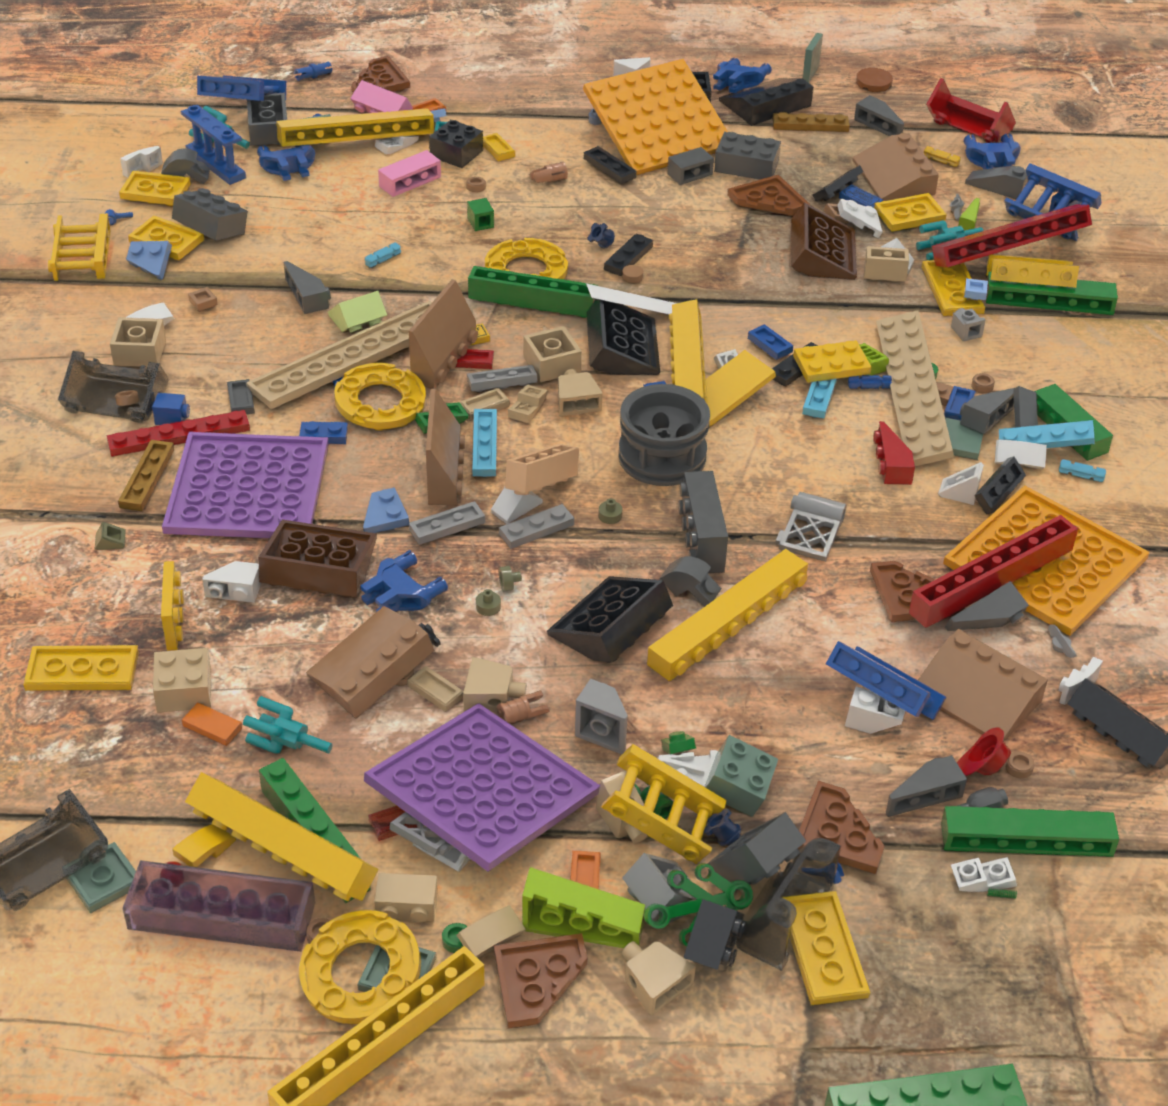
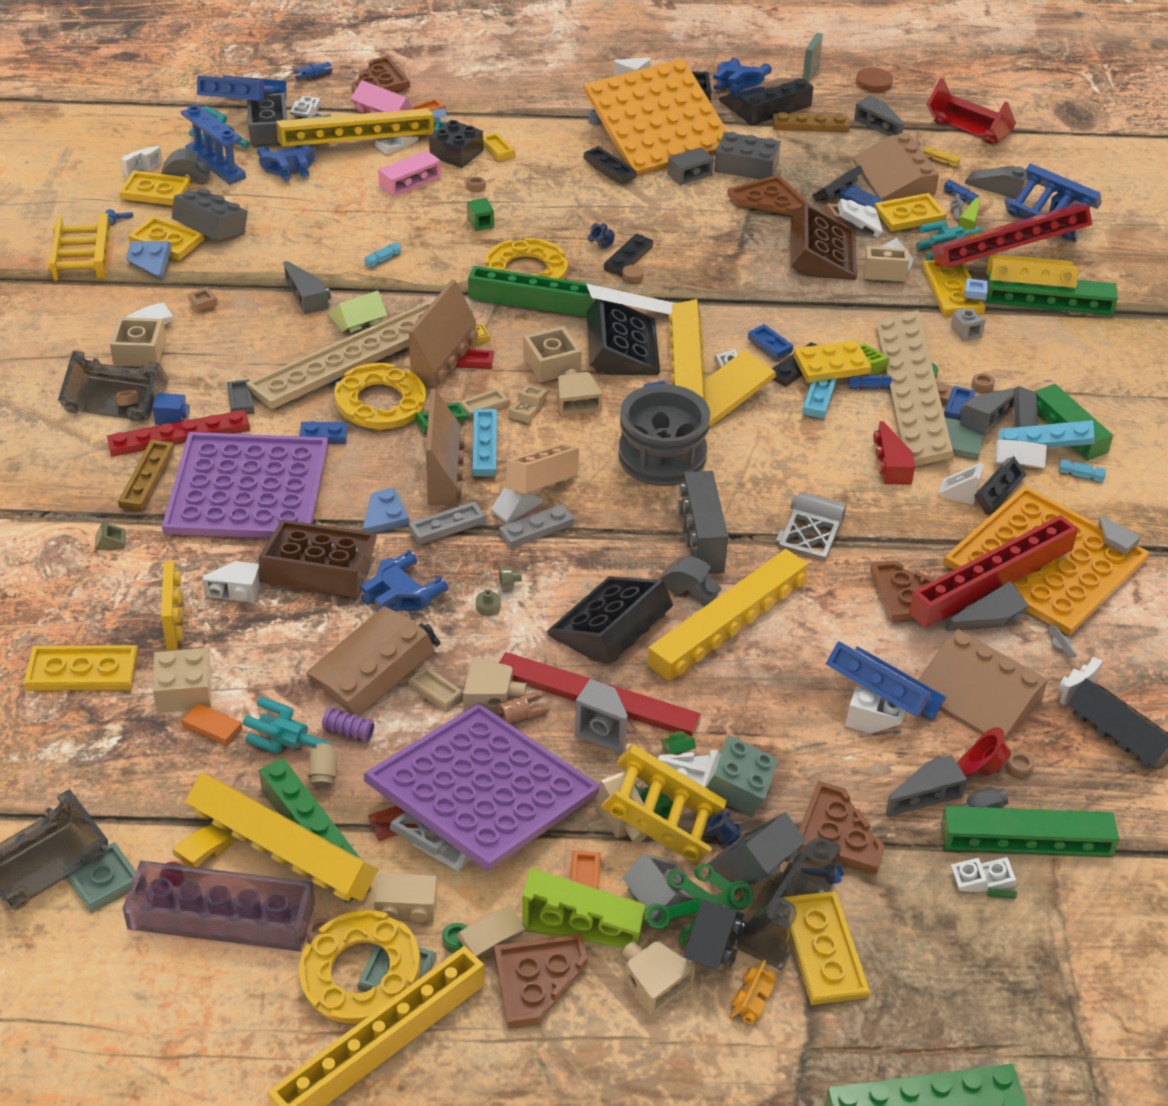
(306, 106): none -> white slope
(323, 764): none -> tan brick
(347, 724): none -> medium lavender piece
(502, 378): light grey plate -> none
(550, 173): nougat hinge -> none
(571, 685): none -> red tile
(610, 511): olive tile -> none
(745, 1001): none -> light orange hinge
(950, 186): none -> blue axle
(992, 154): blue connector -> none
(1118, 536): none -> light grey tile

